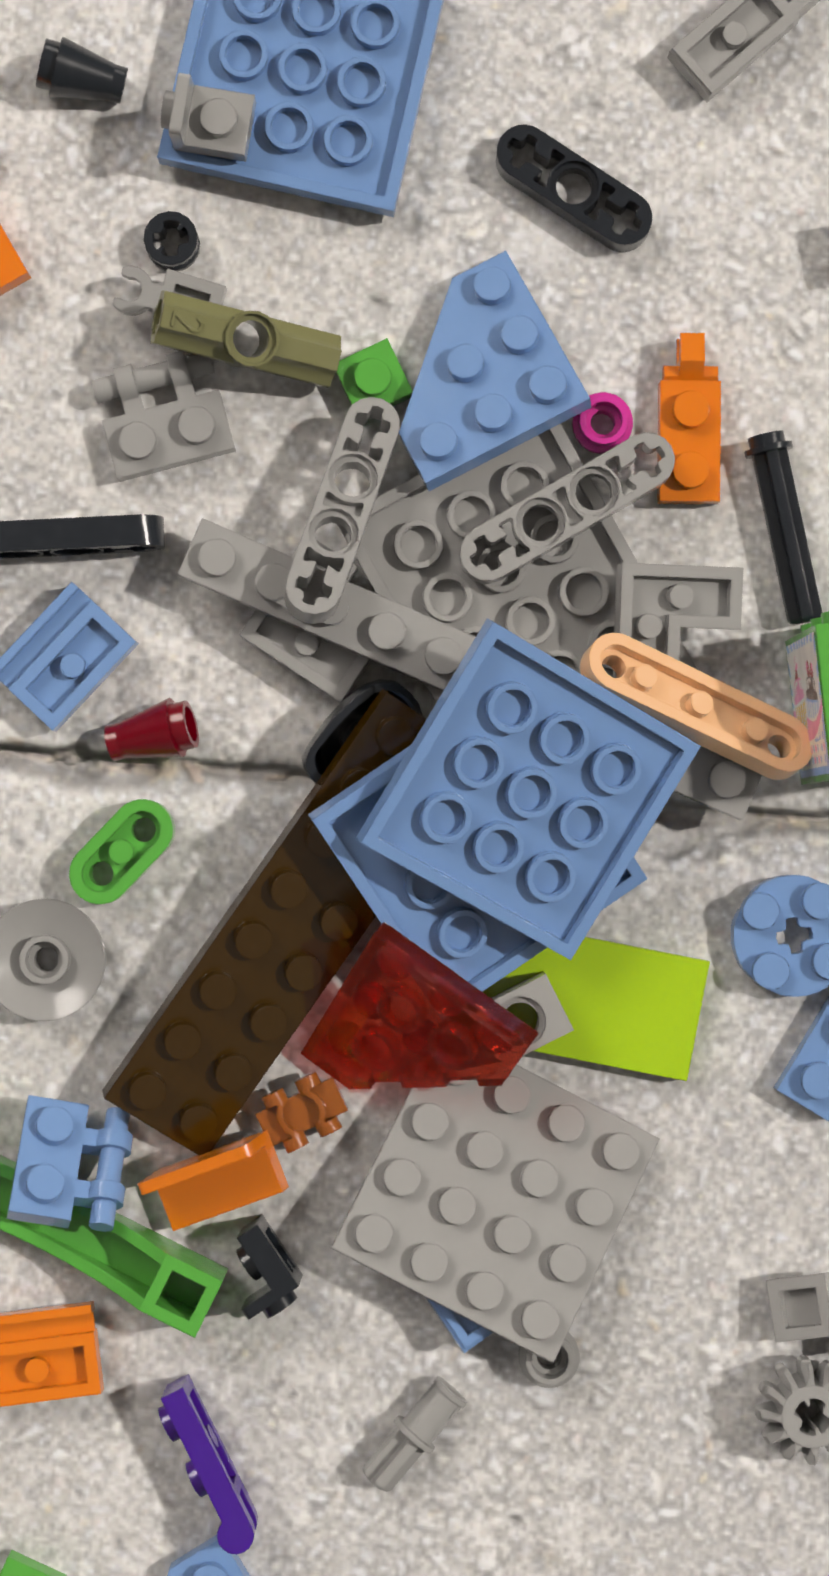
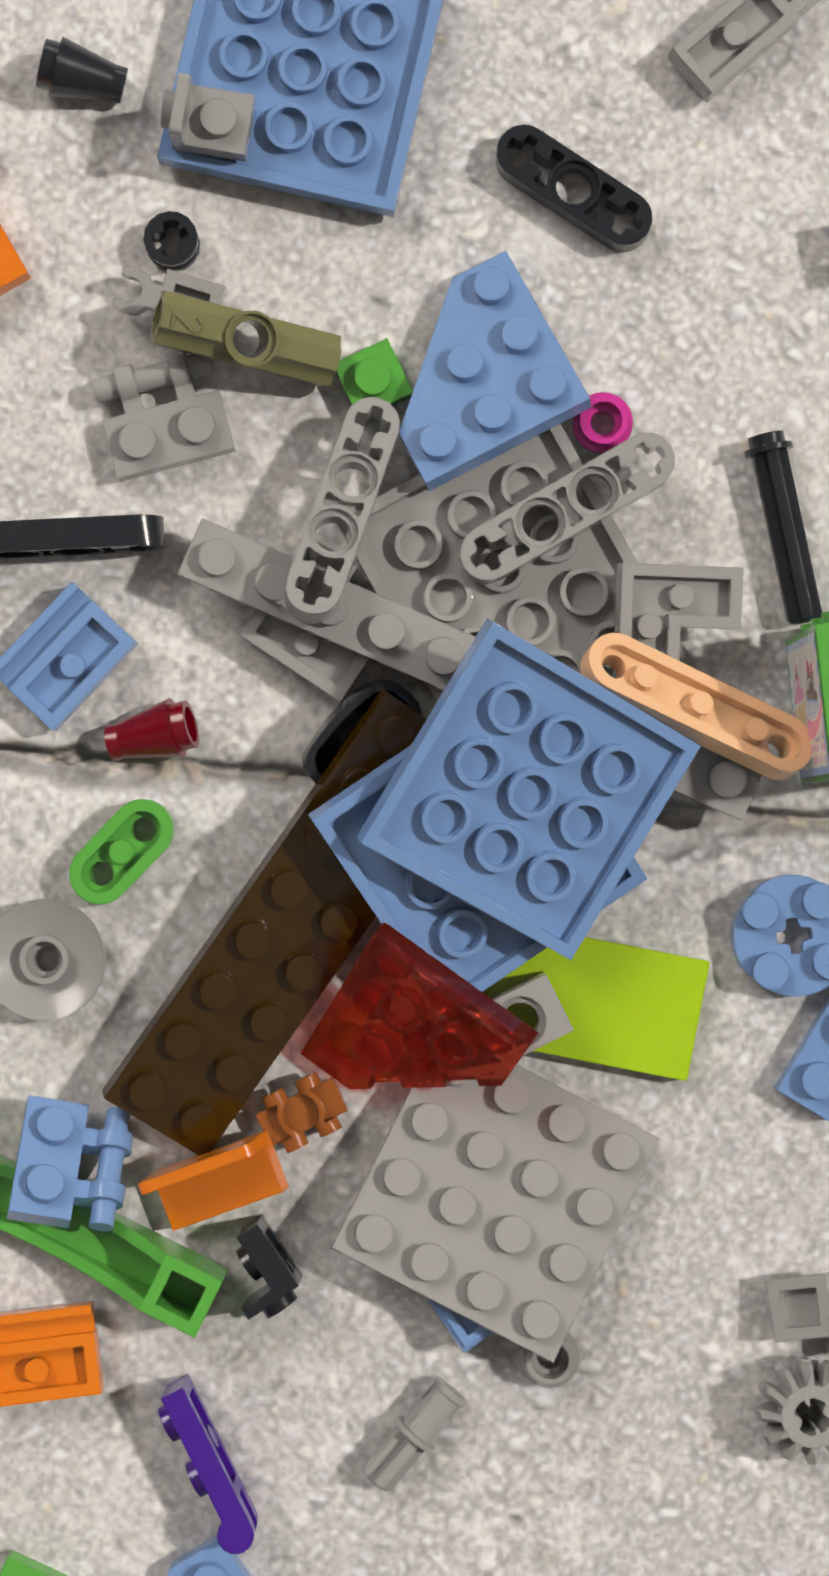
(691, 424): orange hinge -> none

